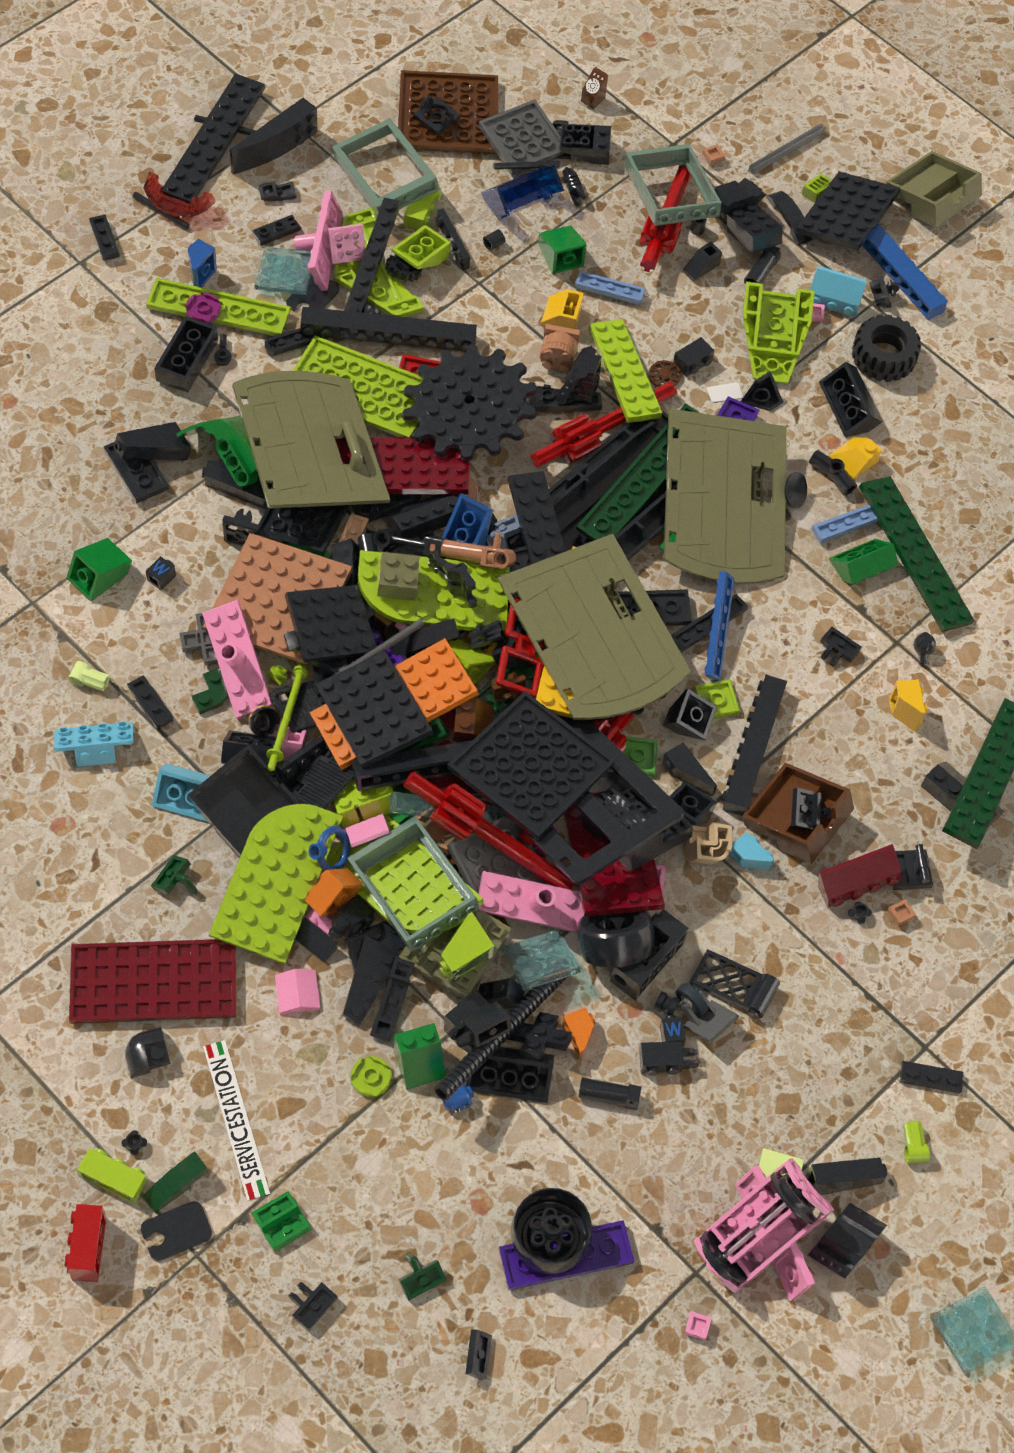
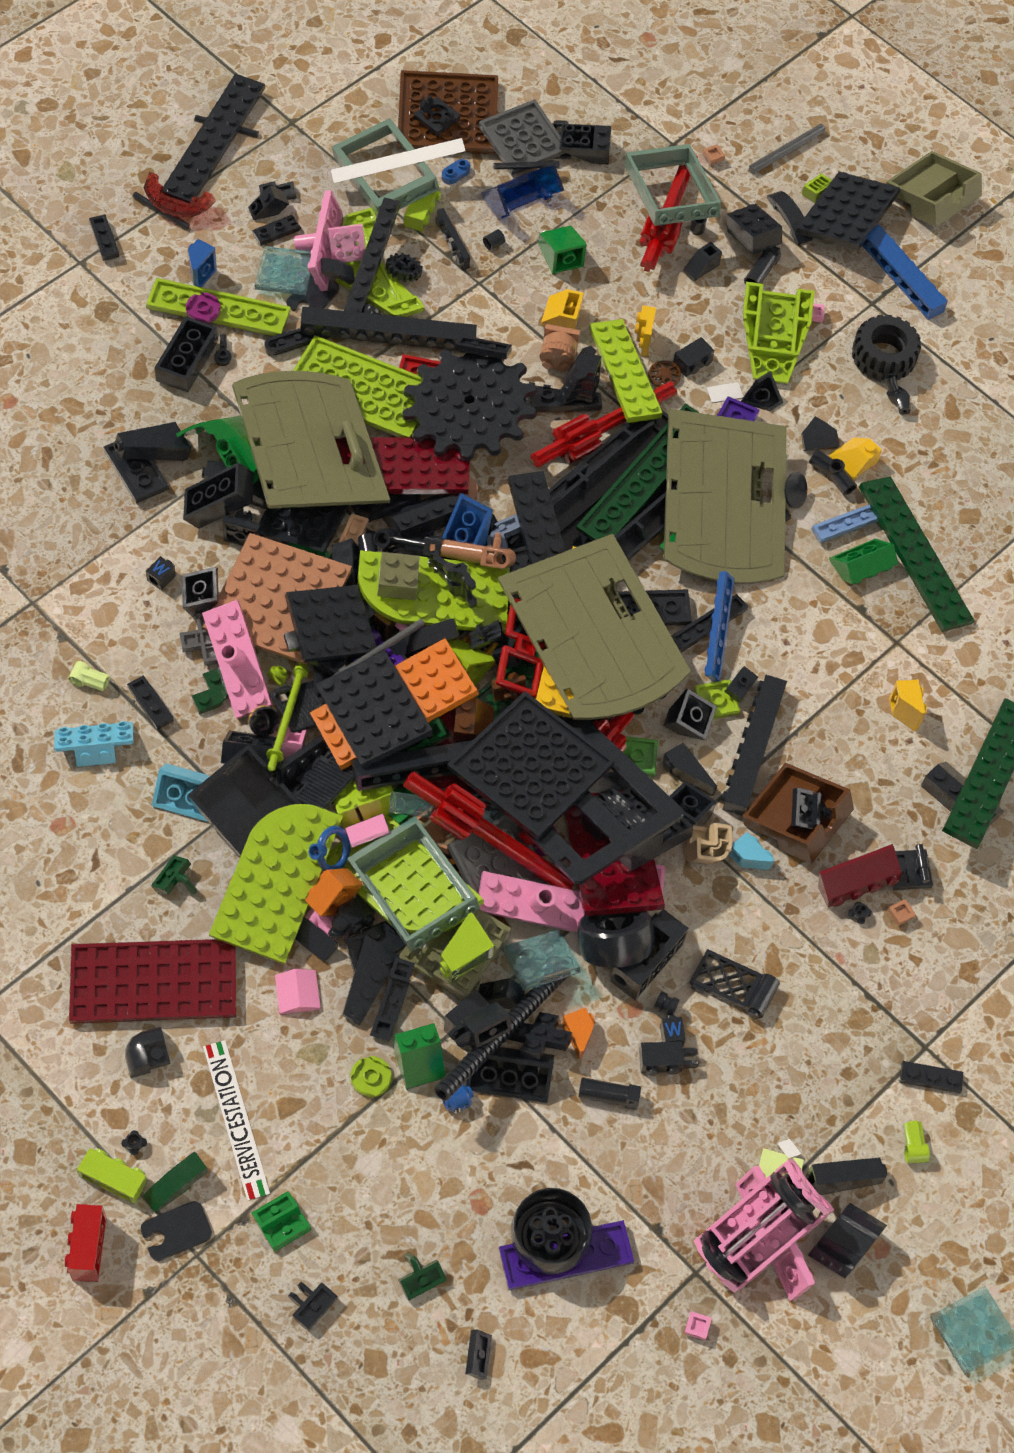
(97, 568): green slope -> none
(200, 591): none -> black slope
(218, 495): none -> black brick
(268, 203): none -> black slope
(275, 137): black slope -> none
(335, 269): none -> black slope
(398, 160): none -> white sticker
(423, 248): lime slope -> none
(458, 170): none -> blue plate
(483, 347): none -> black plate
(574, 185): black hinge -> none
(595, 88): reddish brown slope -> none
(609, 287): medium blue plate -> none
(644, 328): none -> yellow plate
(704, 1017): dark grey plate -> none
(737, 196): black slope -> none
(741, 684): none -> black plate
(789, 1148): none -> white sticker
(819, 436): none -> black slope
(838, 291): medium azure slope -> none
(840, 644): black hinge -> none
(850, 400): black slope -> none
(879, 285): black hips -> none
(897, 394): none -> black arm
(924, 645): black piece -> none

